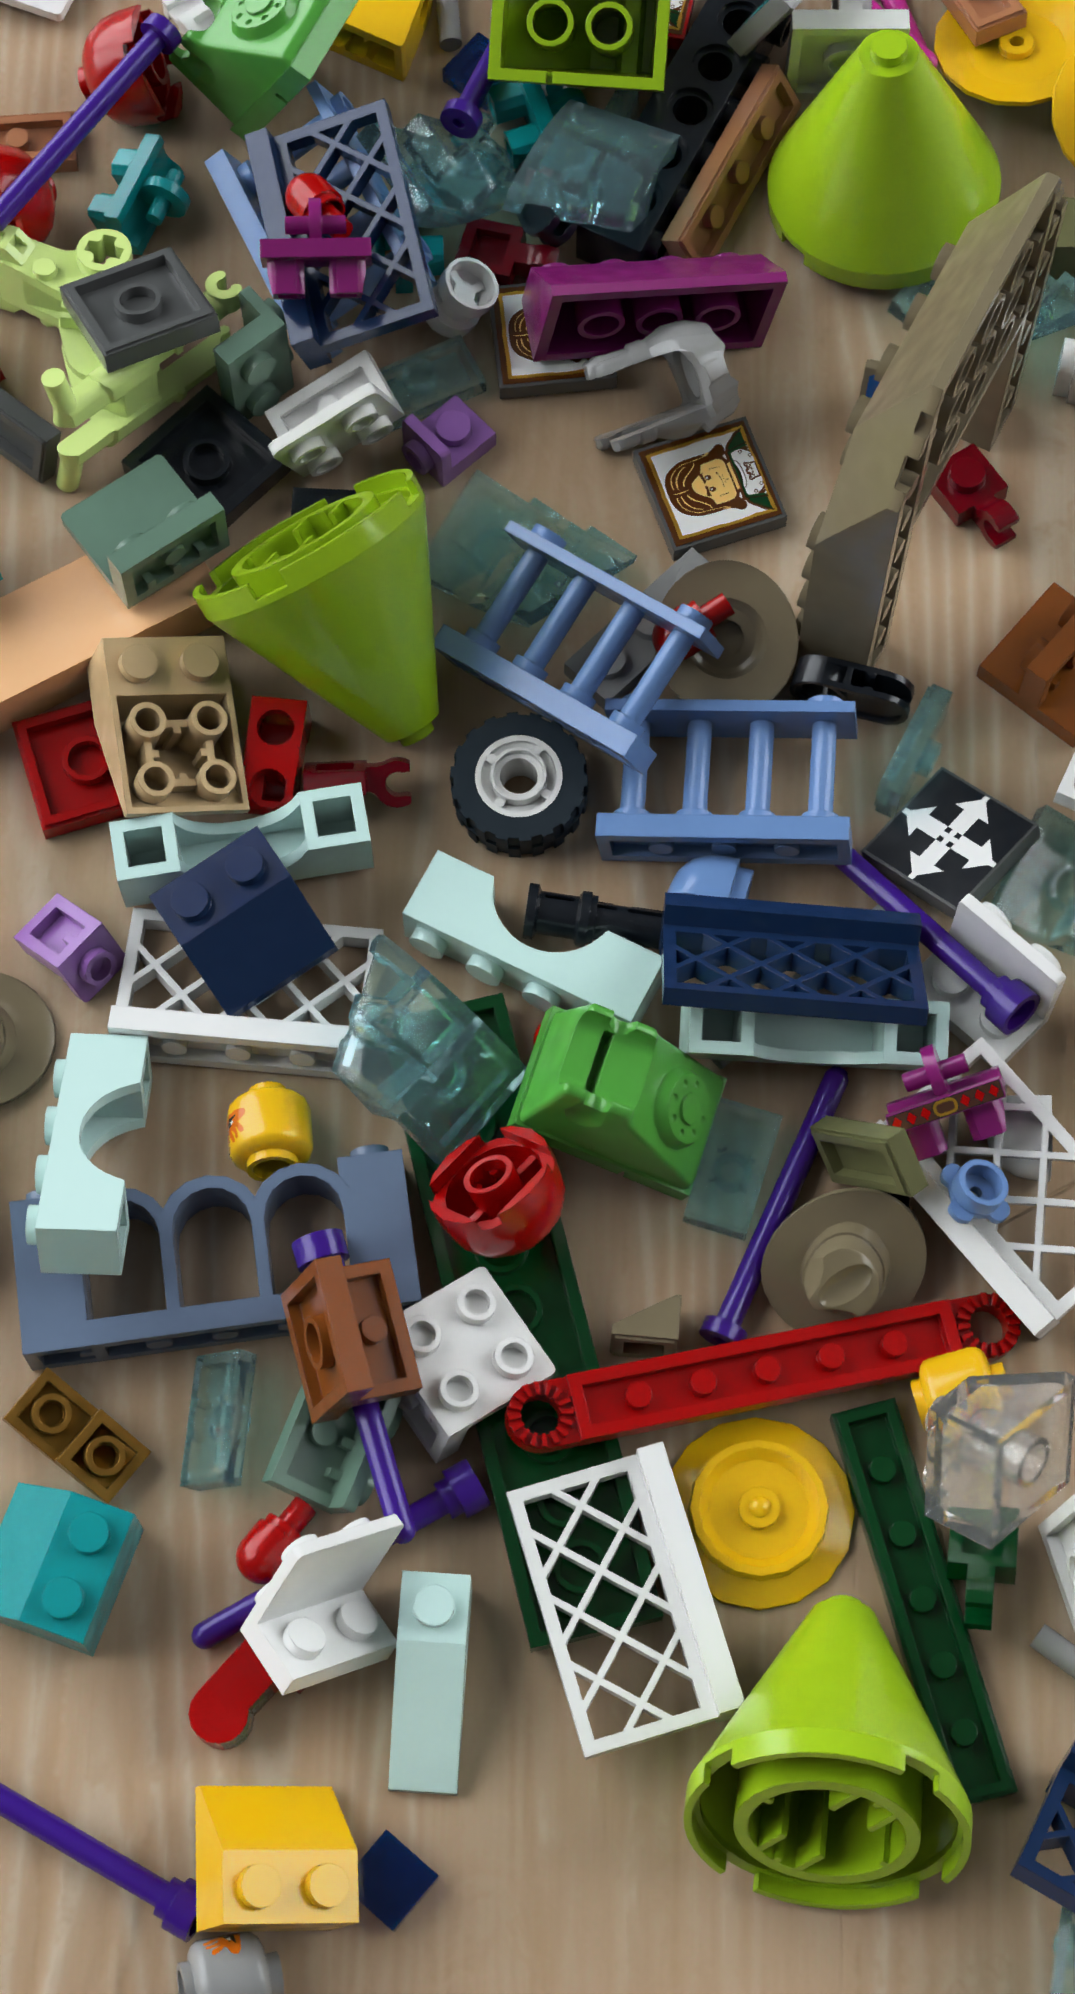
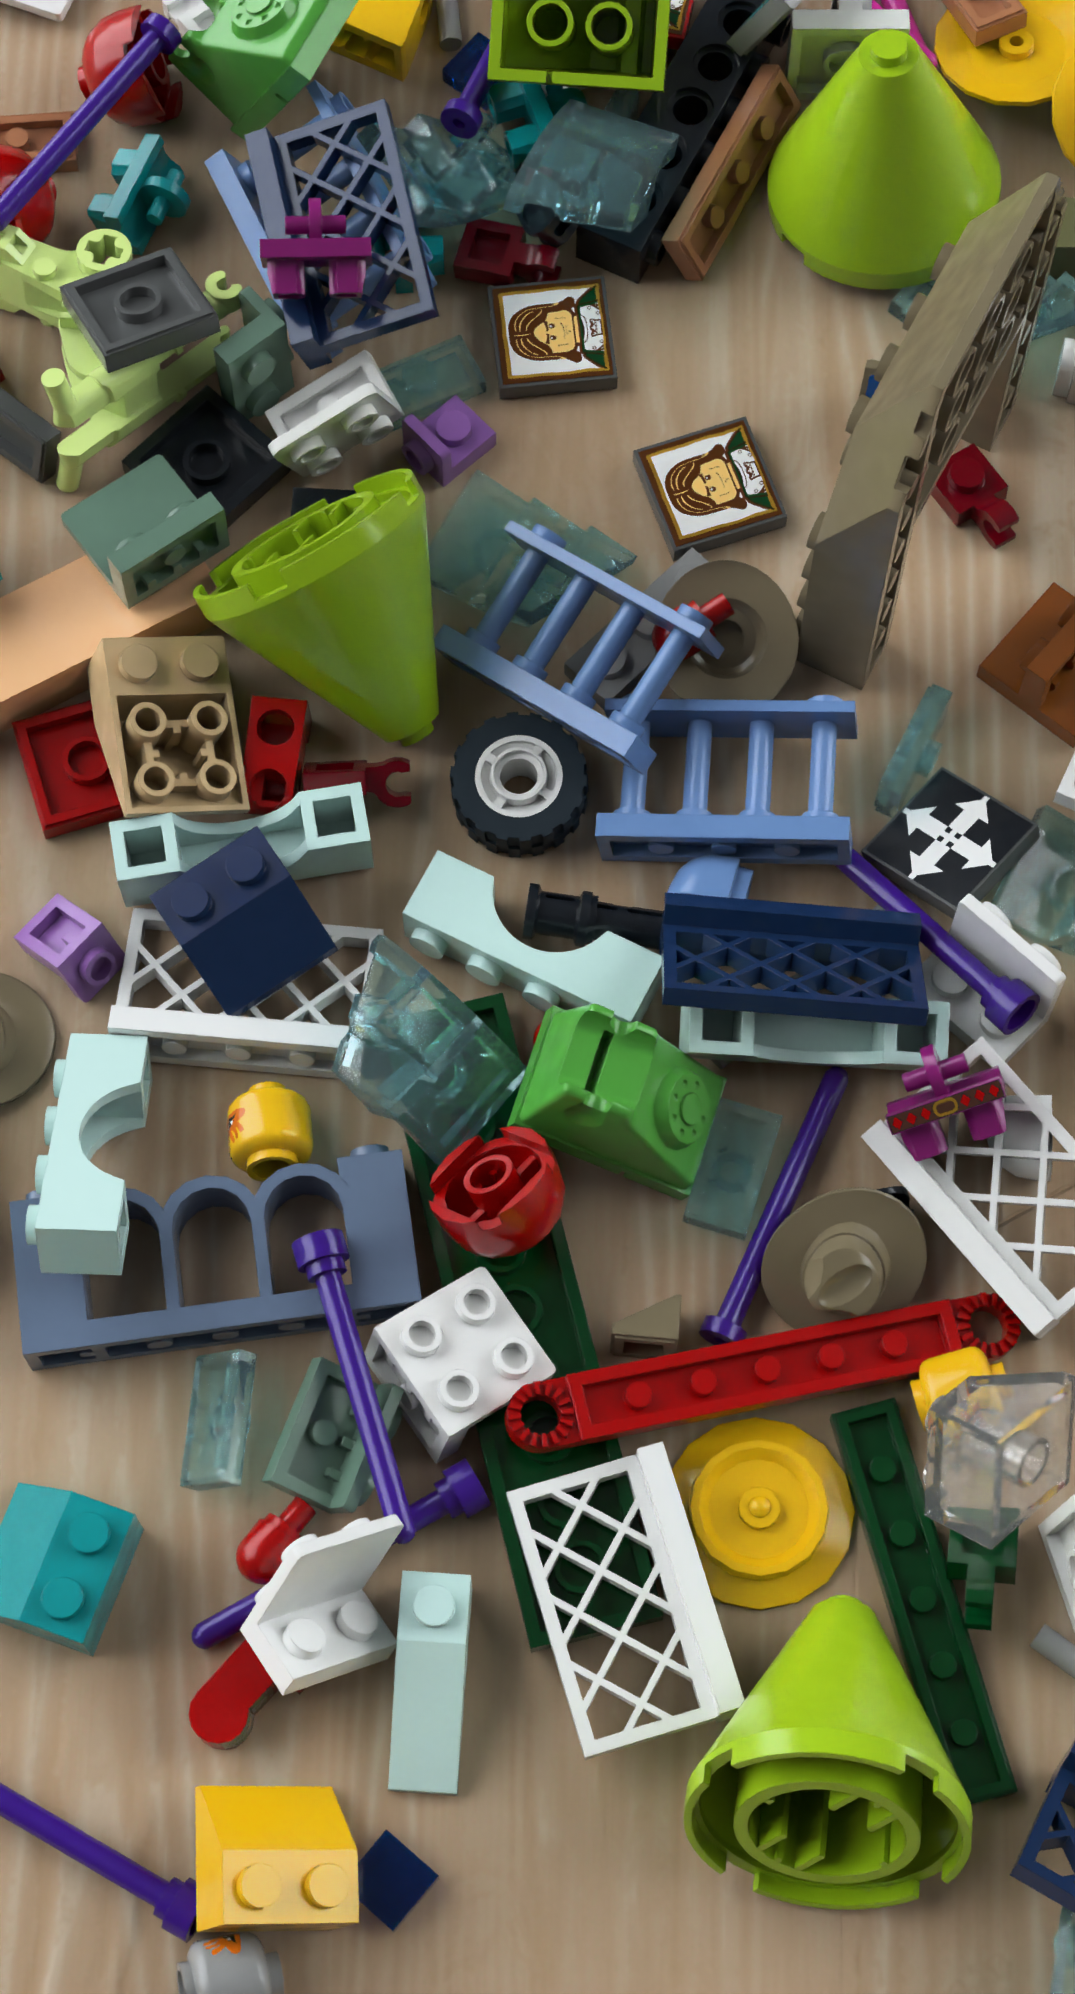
(76, 1435): pearl gold slope -> none
(315, 186): red cylinder -> none
(349, 1336): dark orange bracket -> none
(462, 296): white wheel -> none
(615, 302): magenta slope -> none
(699, 371): light grey piece -> none
(869, 1155): olive tile -> none
(877, 693): black piece -> none
(986, 1182): medium blue plate -> none

